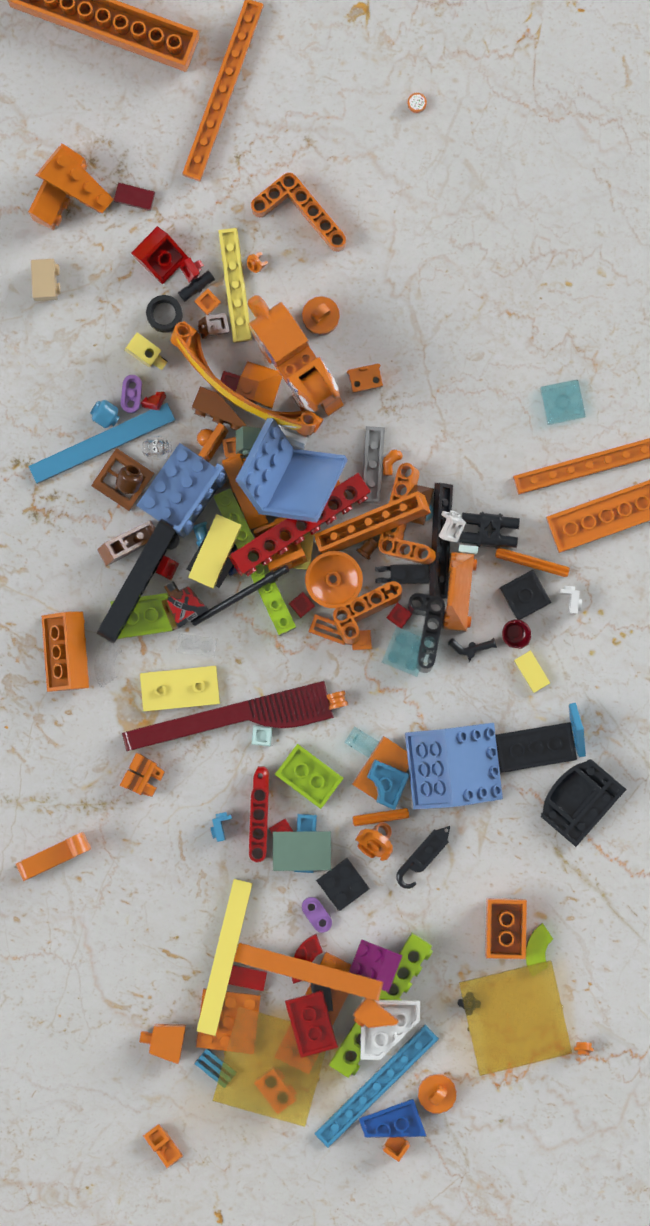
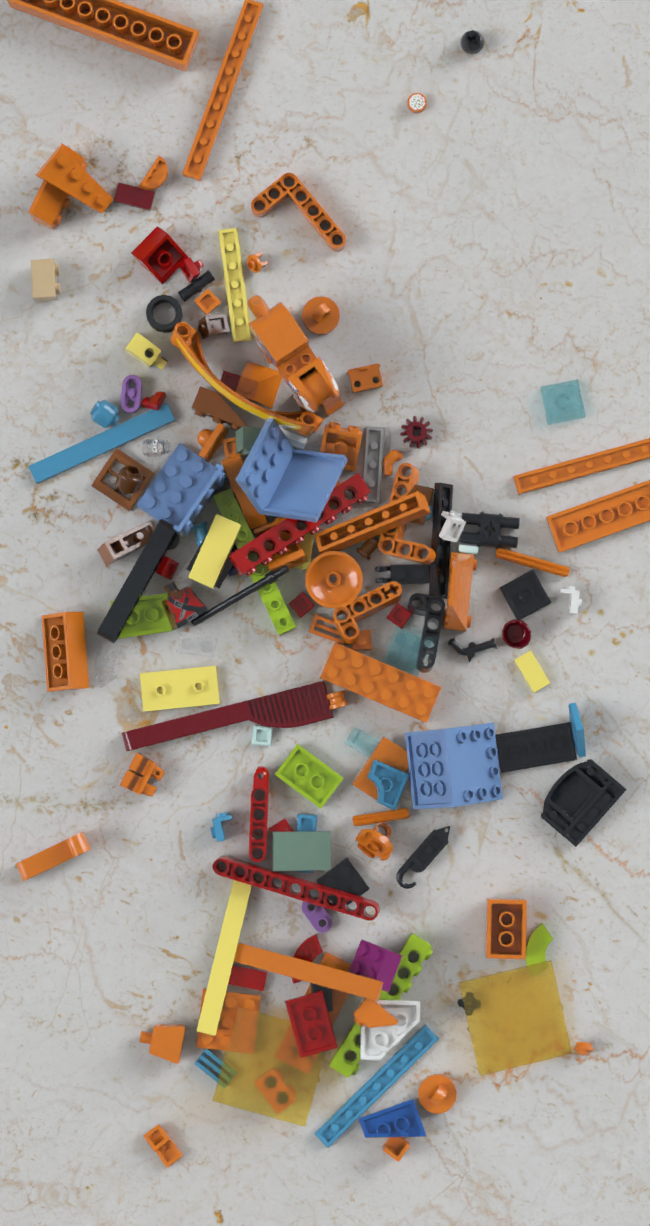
(156, 175): none -> orange plate
(286, 888): none -> red beam
(342, 442): none -> orange plate
(380, 682): none -> orange brick
(423, 433): none -> dark red gear
(469, 36): none -> black piece

